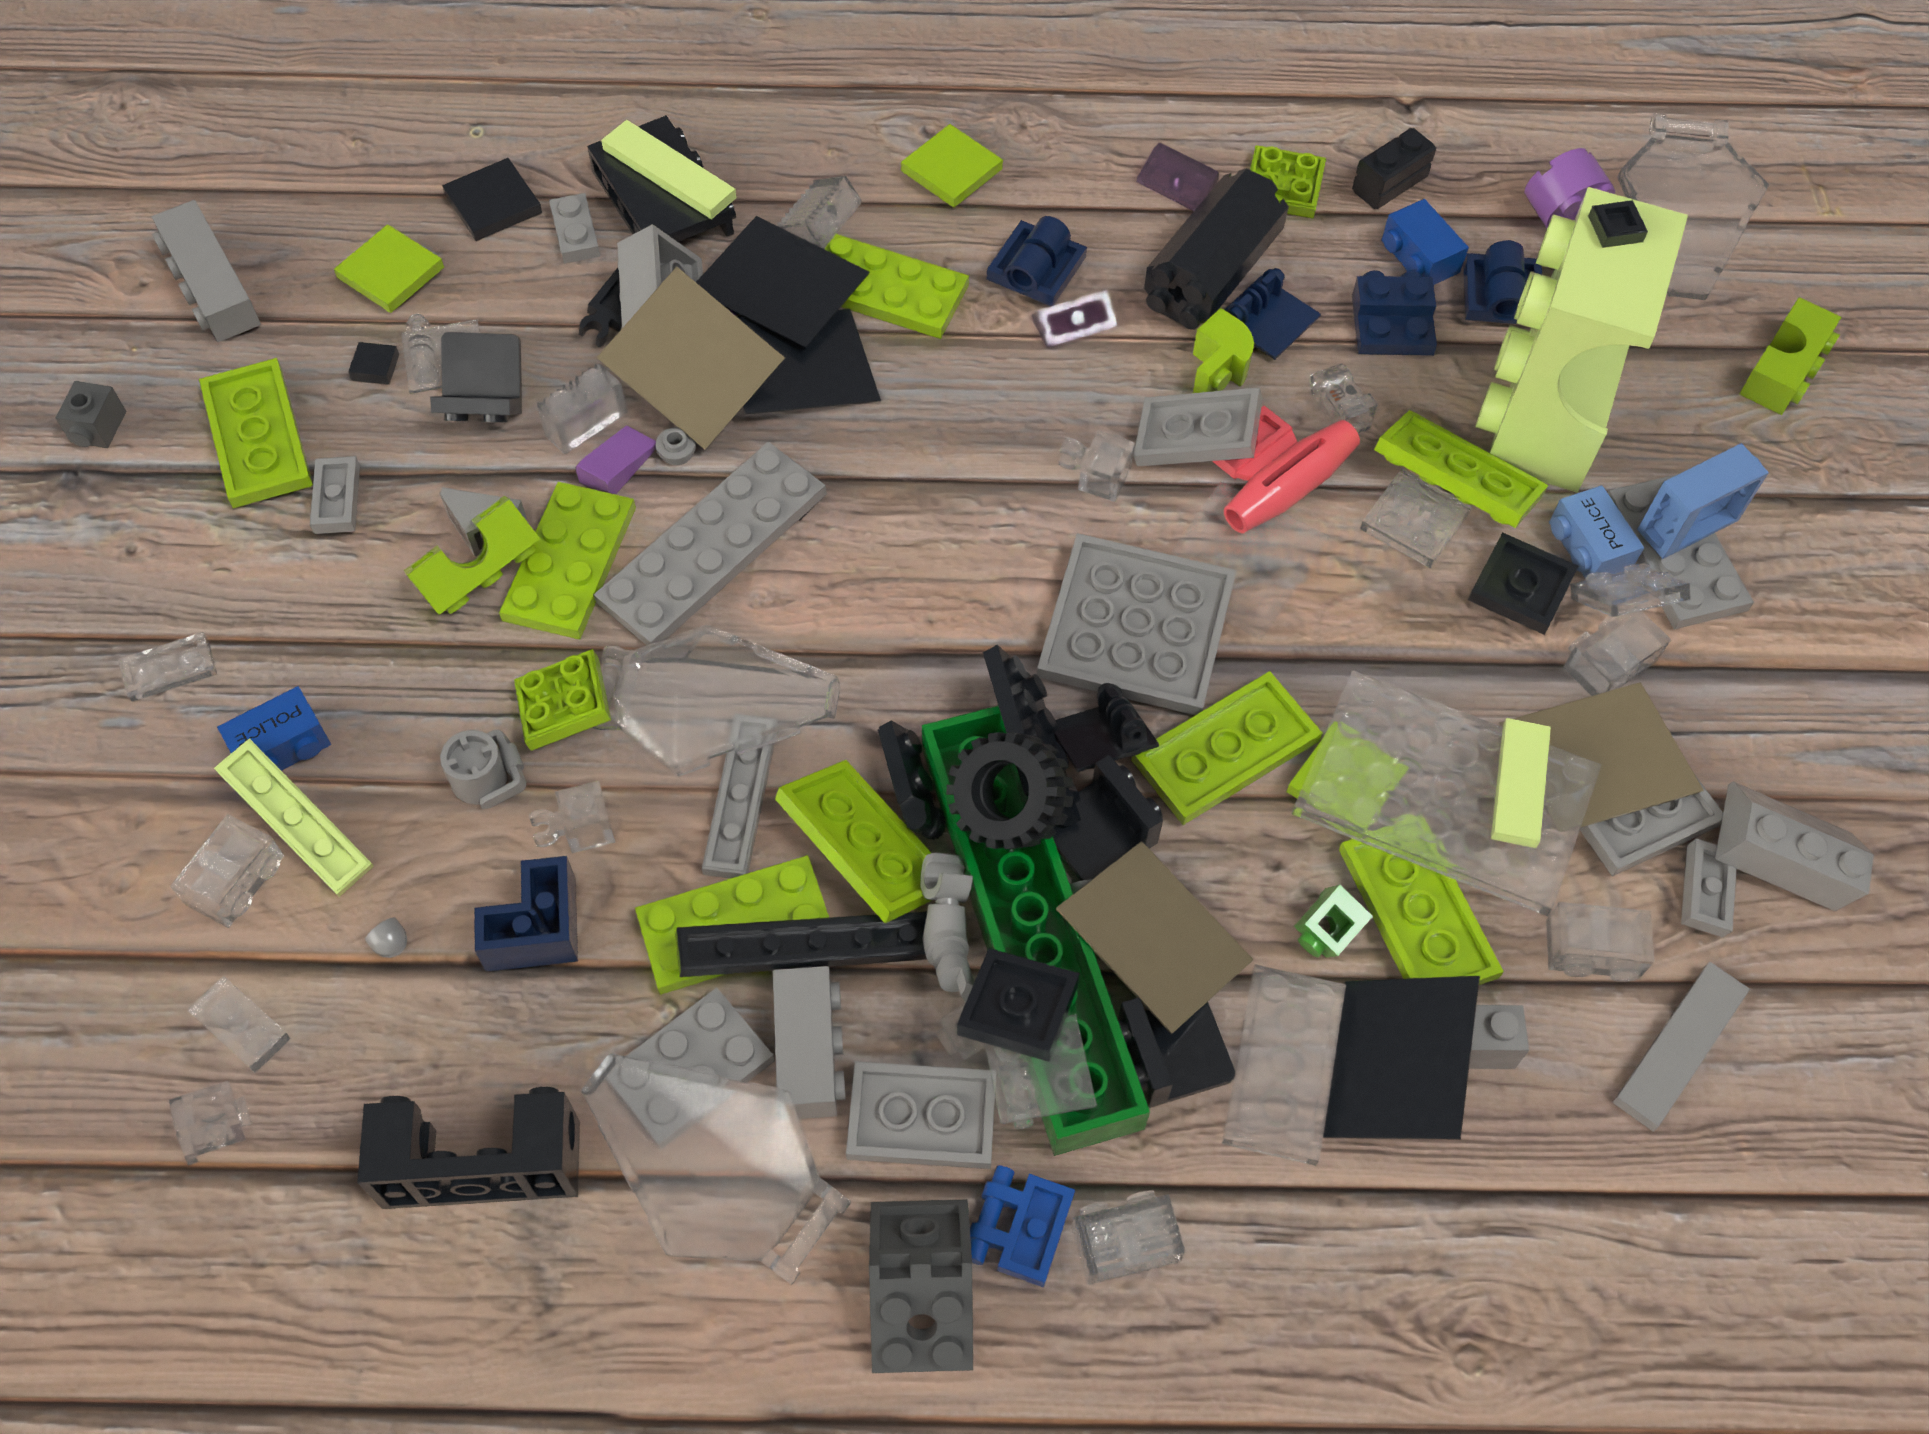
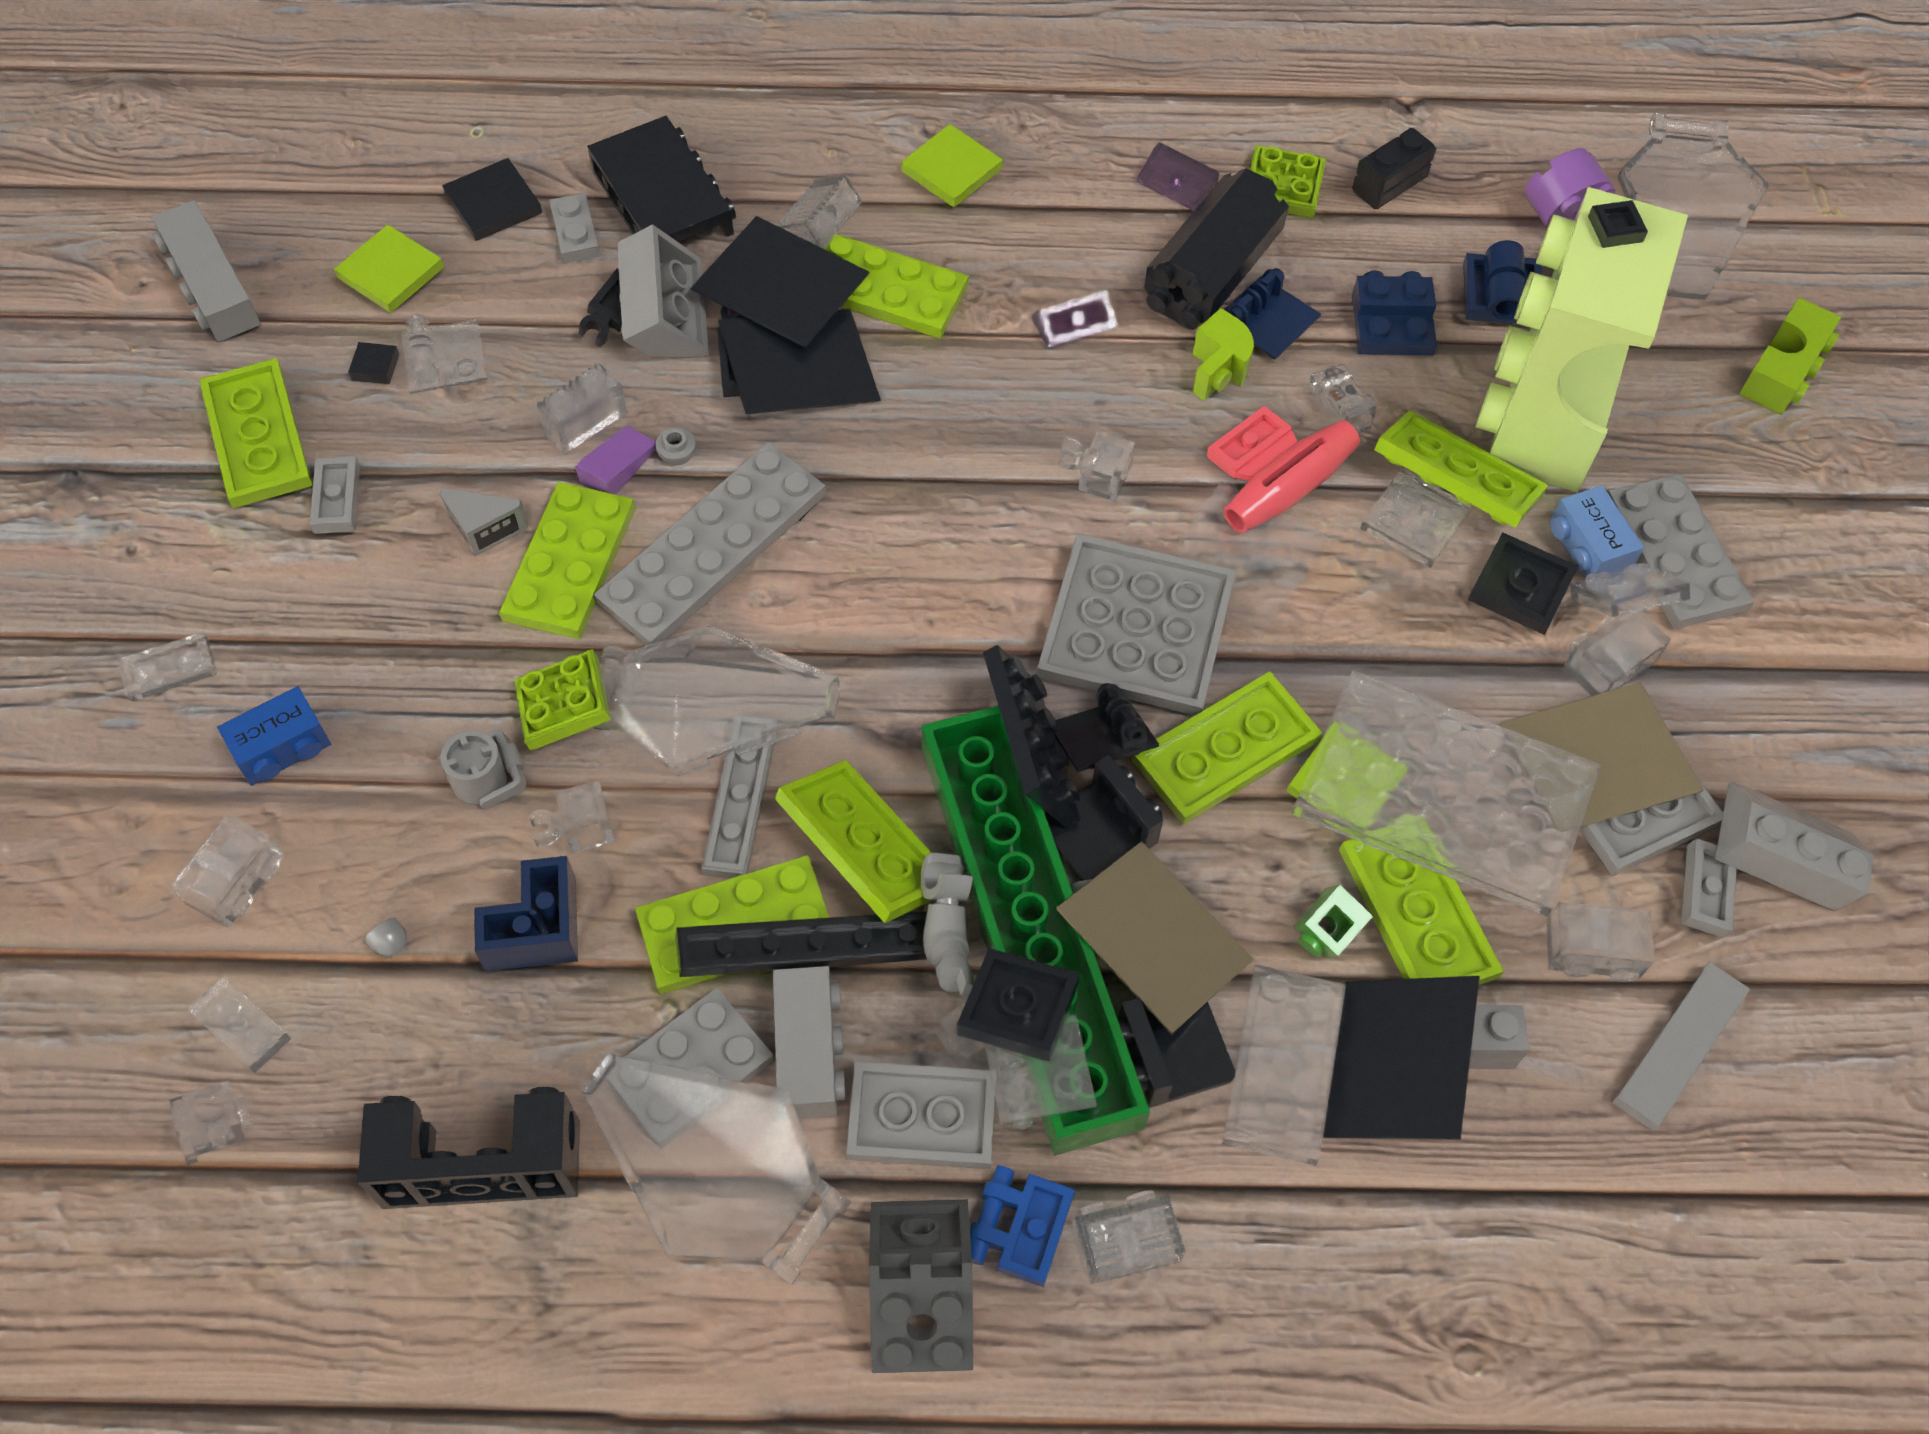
(91, 414): dark grey brick -> none
(294, 817): yellowish green tile -> none
(479, 376): black bracket -> none
(505, 539): lime arch -> none
(669, 169): yellowish green tile -> none
(690, 358): dark tan piece -> none
(911, 780): black hinge -> none
(975, 790): black tyre -> none
(1038, 260): dark blue plate -> none
(1198, 427): light grey plate -> none
(1424, 242): blue brick -> none
(1521, 783): yellowish green tile -> none
(1702, 500): medium blue window -> none

